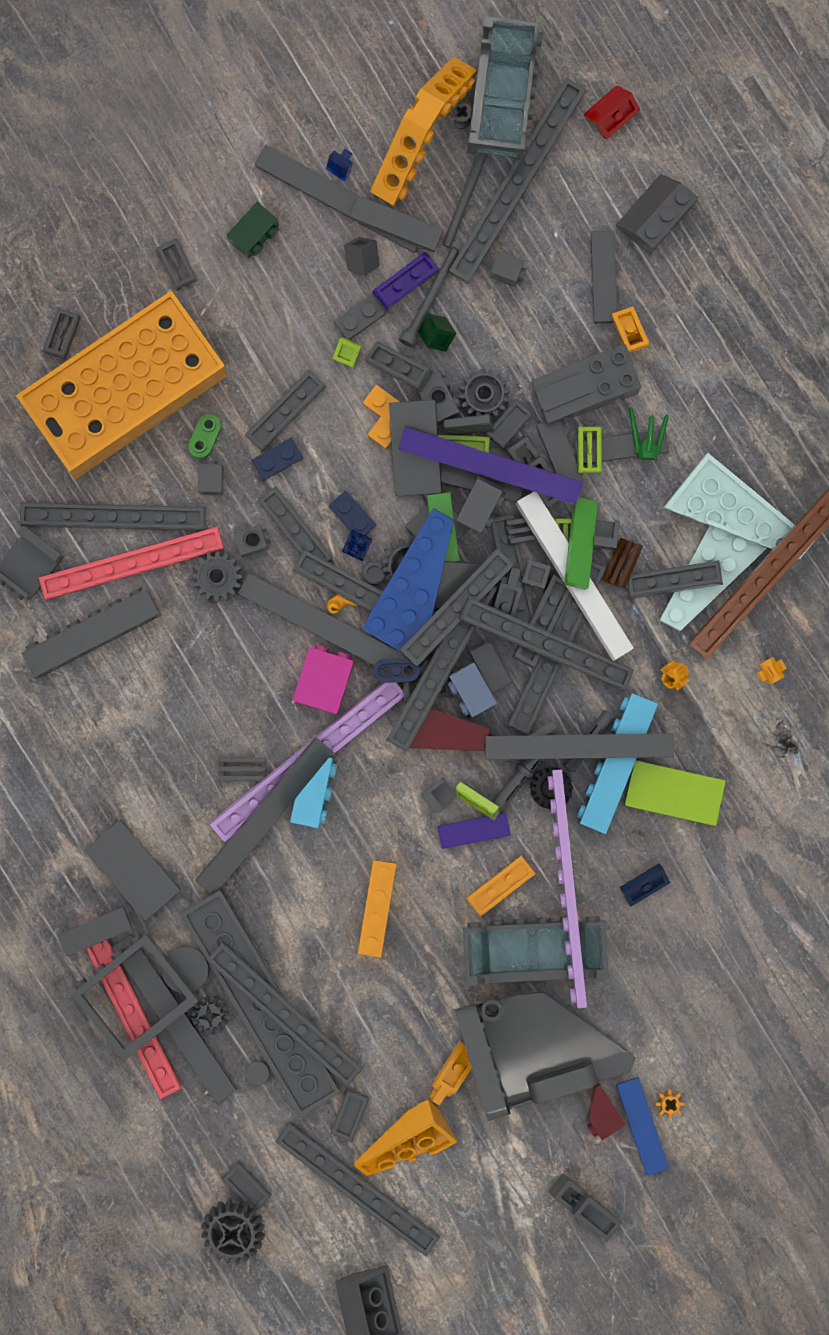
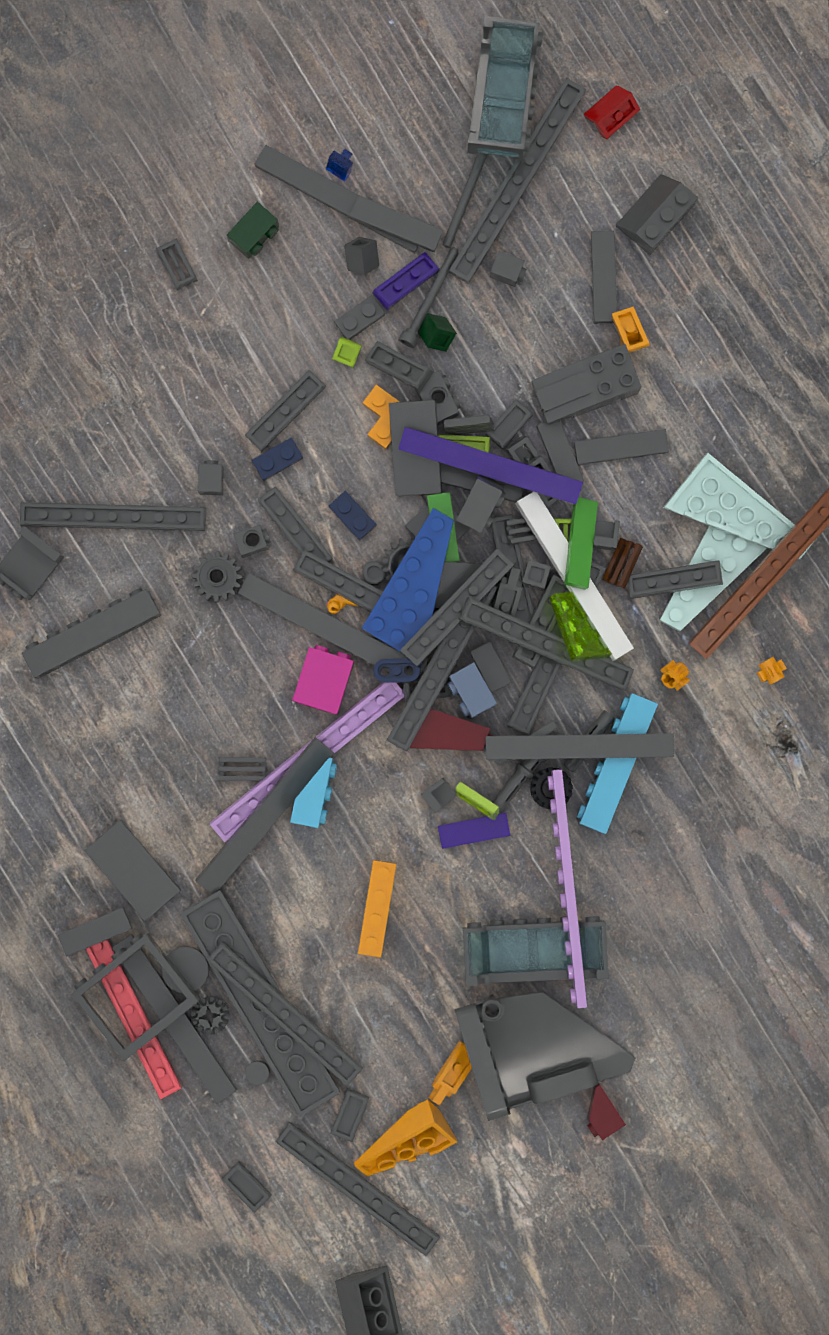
(55, 352): dark grey tile -> none
(123, 385): light orange piece -> none
(131, 563): coral tile -> none
(204, 435): bright green plate -> none
(244, 1246): dark grey gear -> none
(357, 545): clear blue tile -> none
(431, 103): light orange brick -> none
(462, 122): dark grey bush -> none
(487, 382): dark grey gear -> none
(500, 886): light orange tile -> none
(577, 633): none -> clear neon green wing
(584, 1207): dark grey slope -> none
(589, 470): lime tile -> none
(642, 1126): blue tile -> none
(645, 885): dark blue plate -> none
(648, 449): green plant -> none
(675, 793): lime tile -> none
(675, 1109): light orange gear -> none

